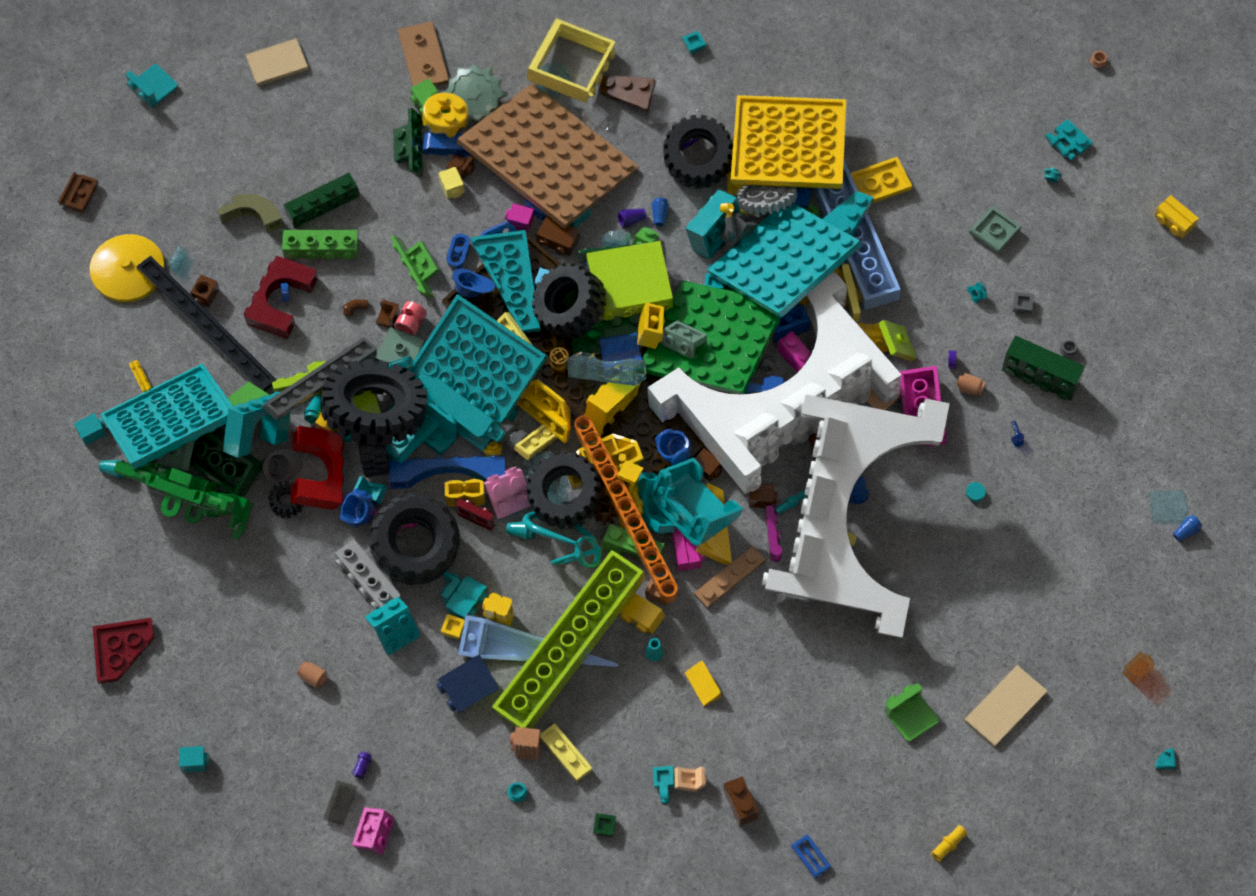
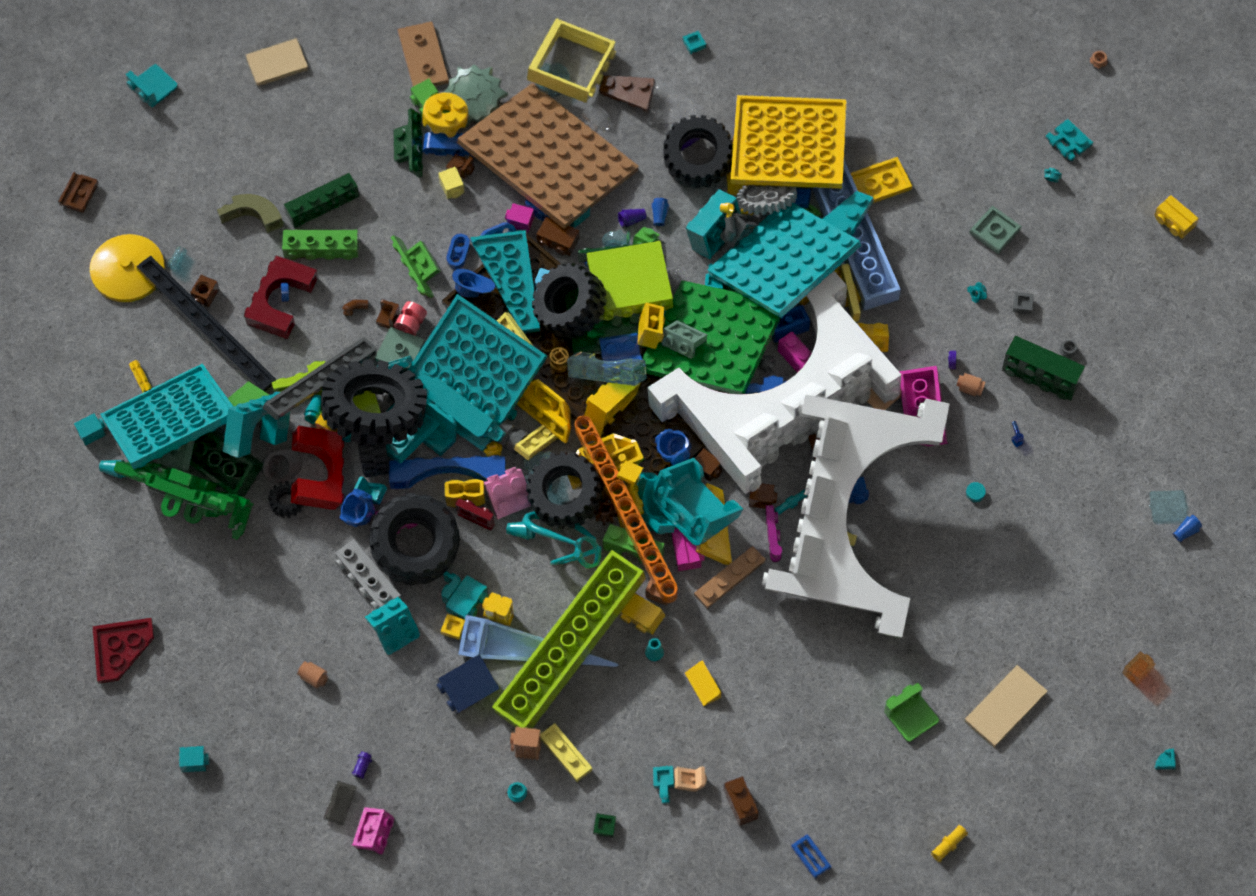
(897, 340): lime plate -> none

